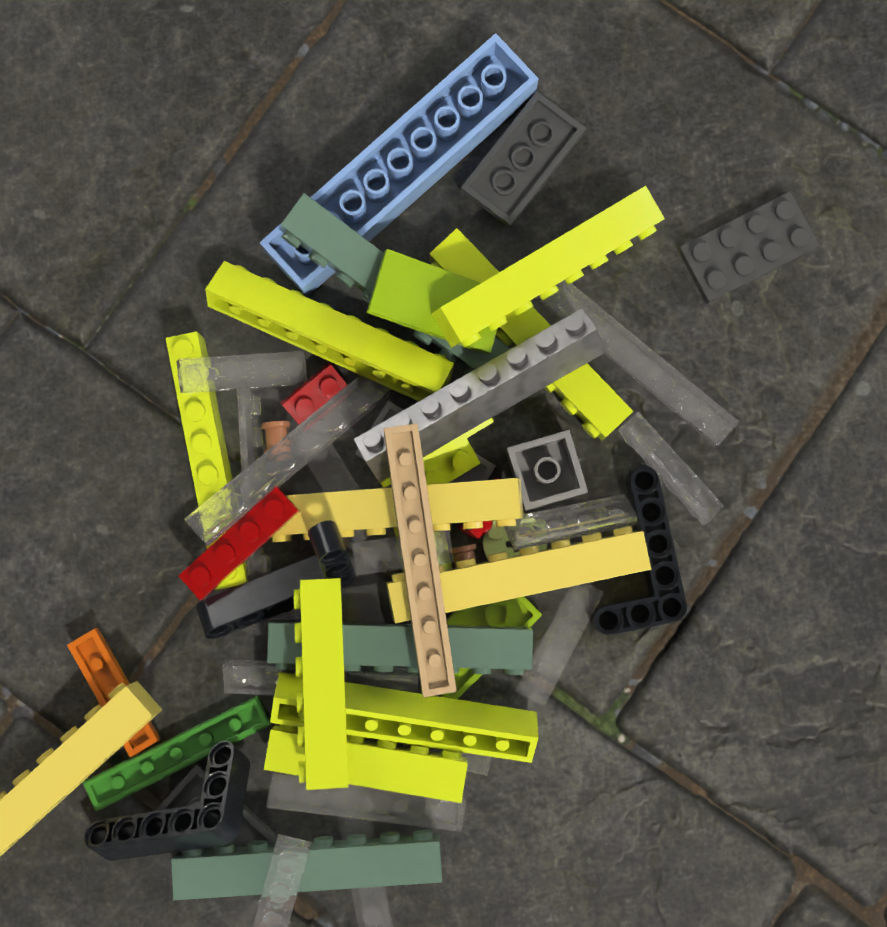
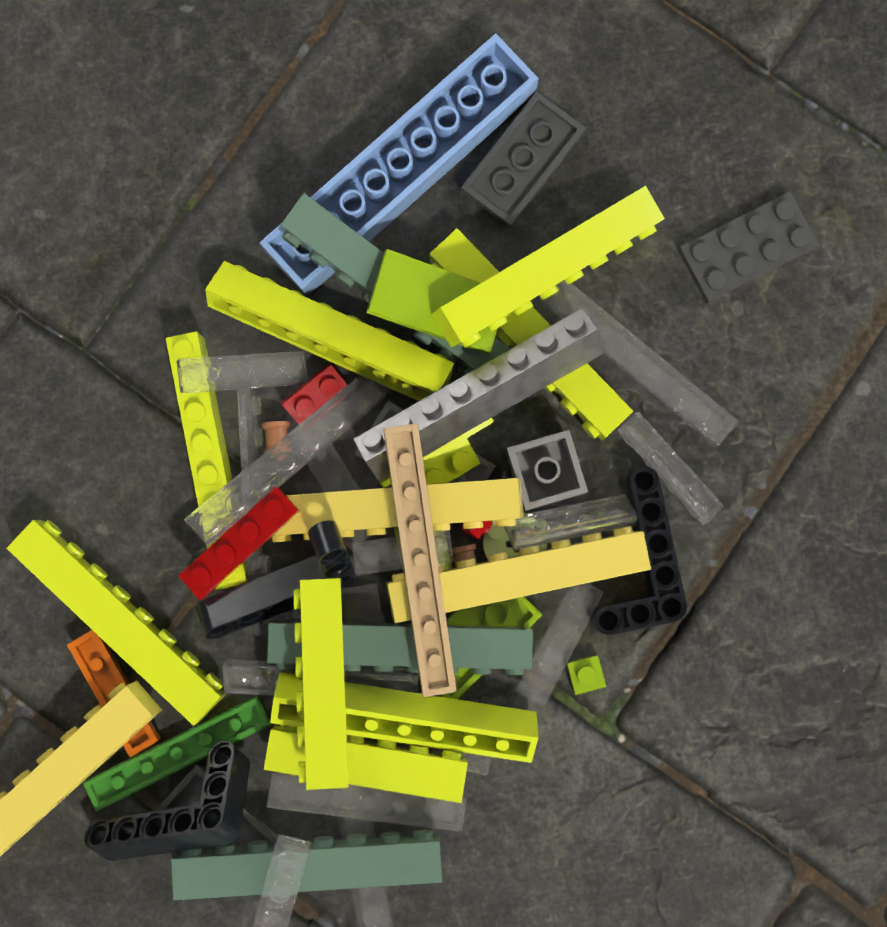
(117, 620): none -> neon yellow brick
(586, 674): none -> lime plate

